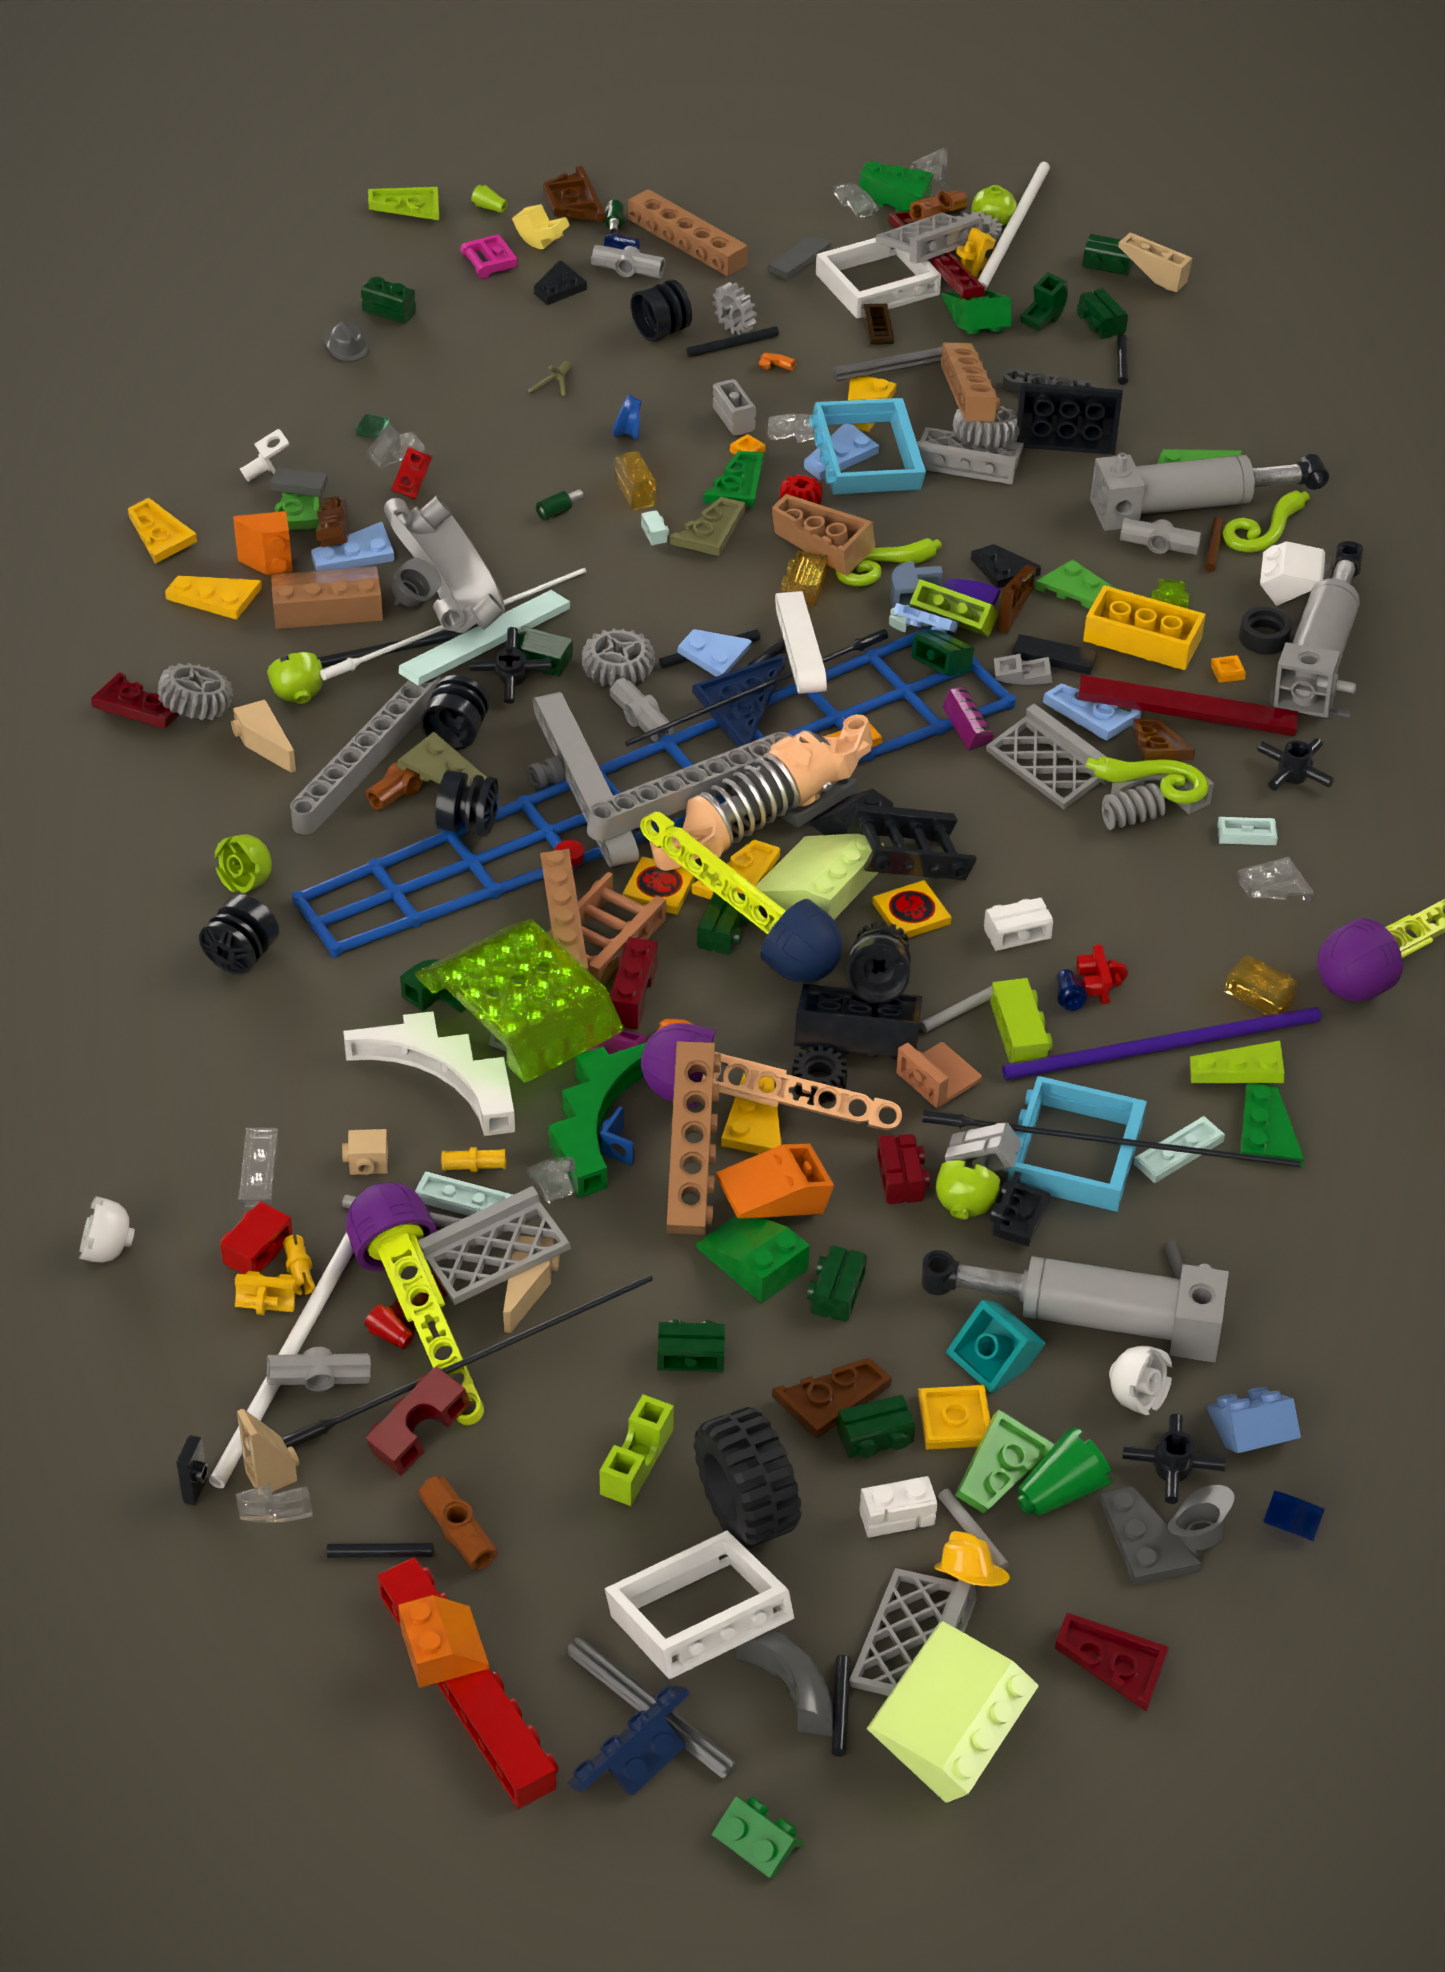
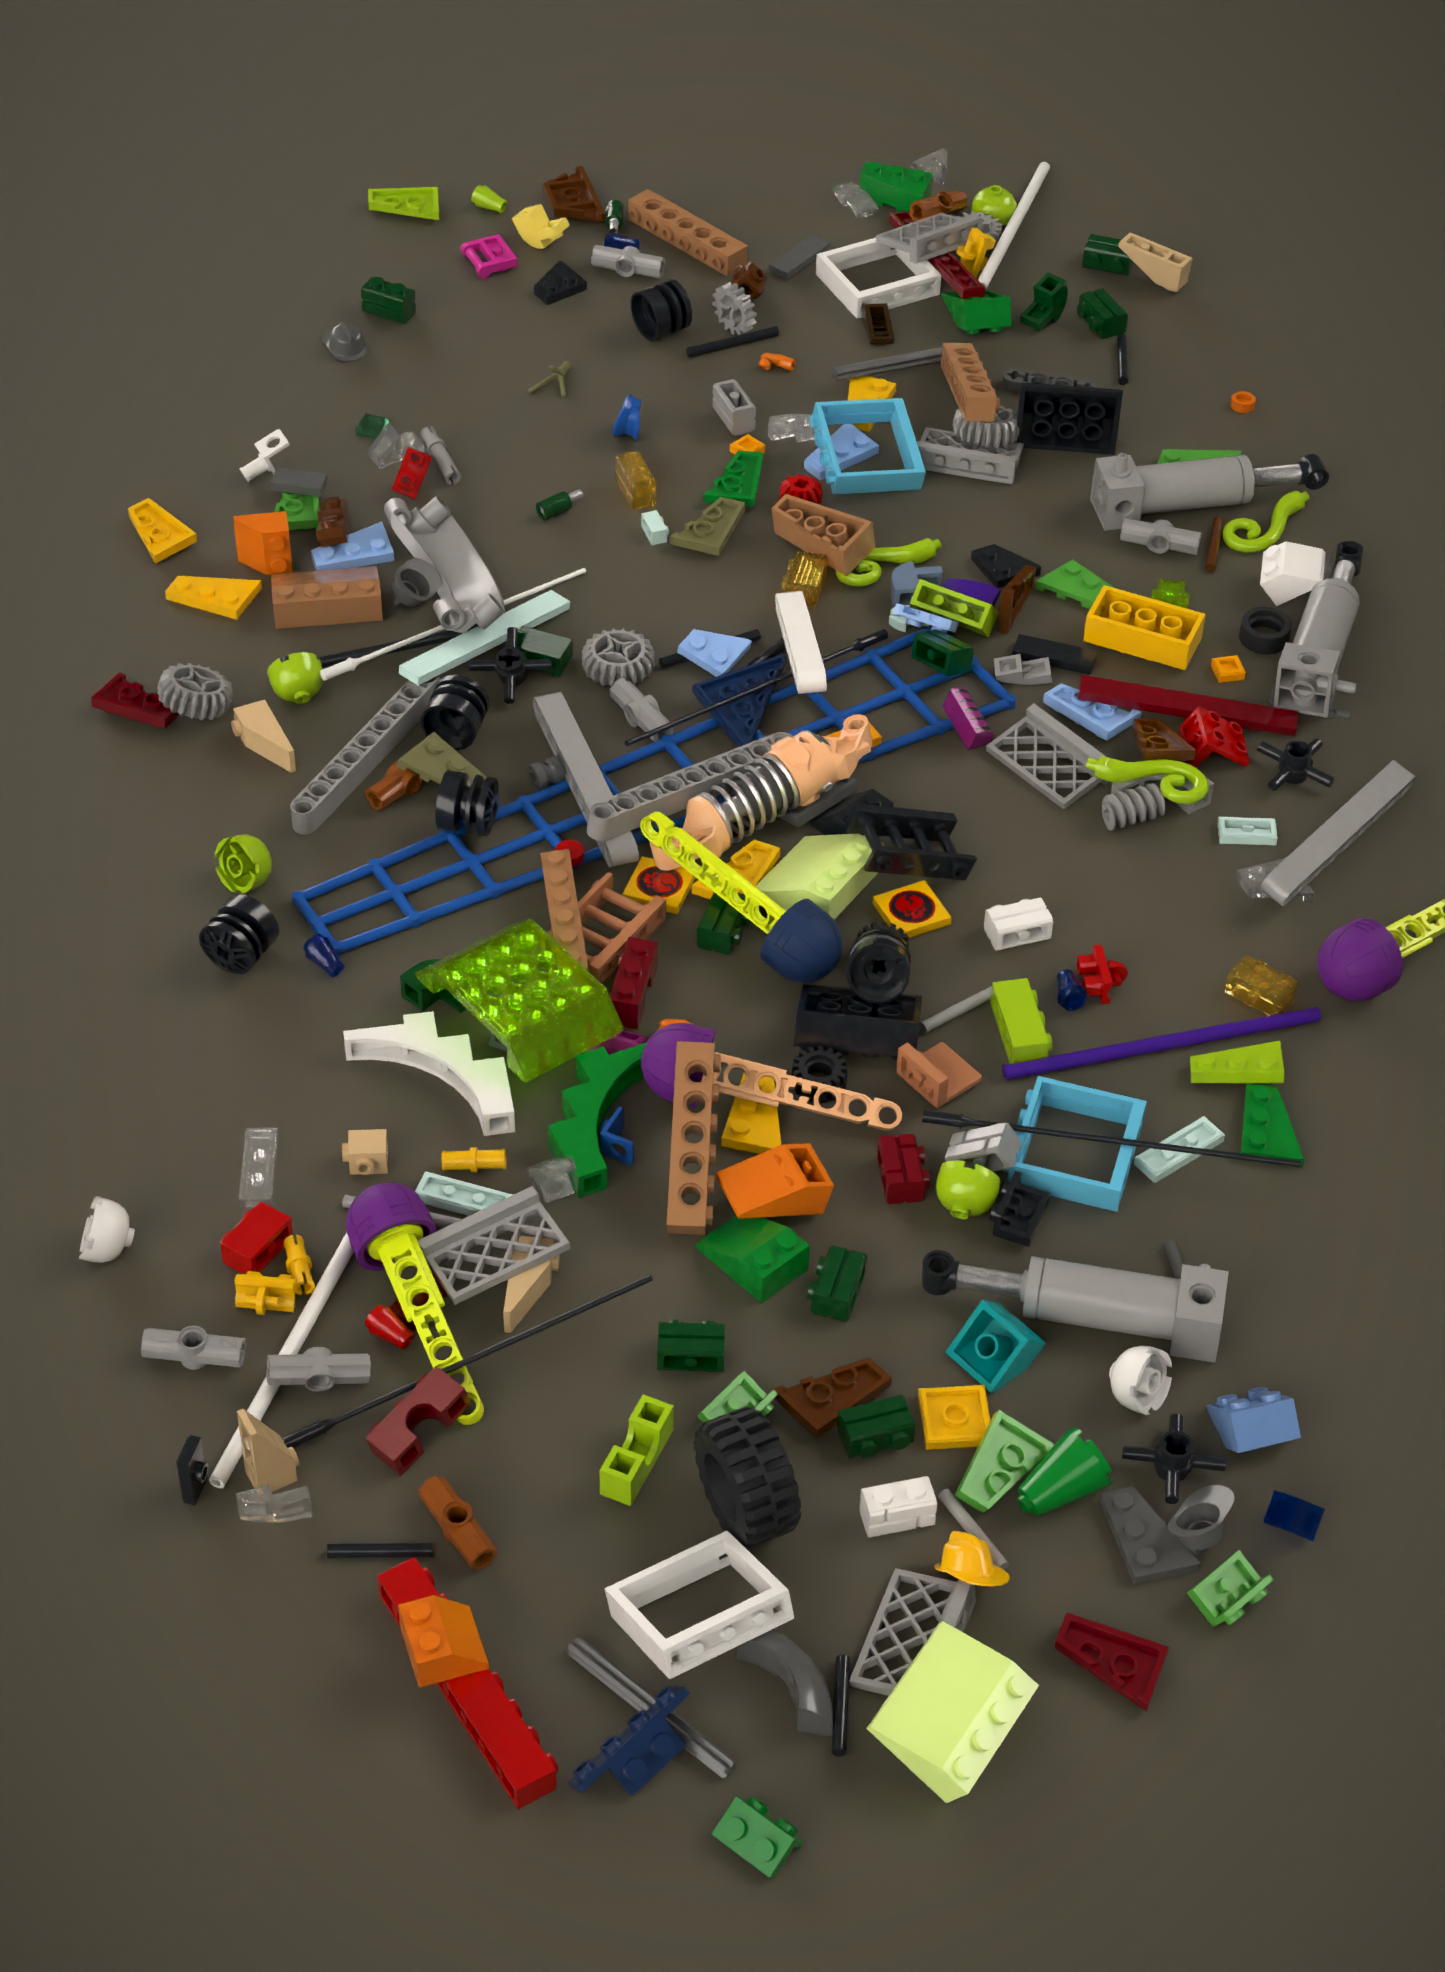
(193, 1347): none -> light grey piece
(322, 953): none -> clear blue cone
(437, 449): none -> light grey pin
(738, 1394): none -> bright green bracket
(750, 278): none -> reddish brown brick
(1209, 733): none -> red bracket
(1228, 1589): none -> bright green bracket
(1243, 402): none -> orange tile
(1337, 833): none -> light grey beam

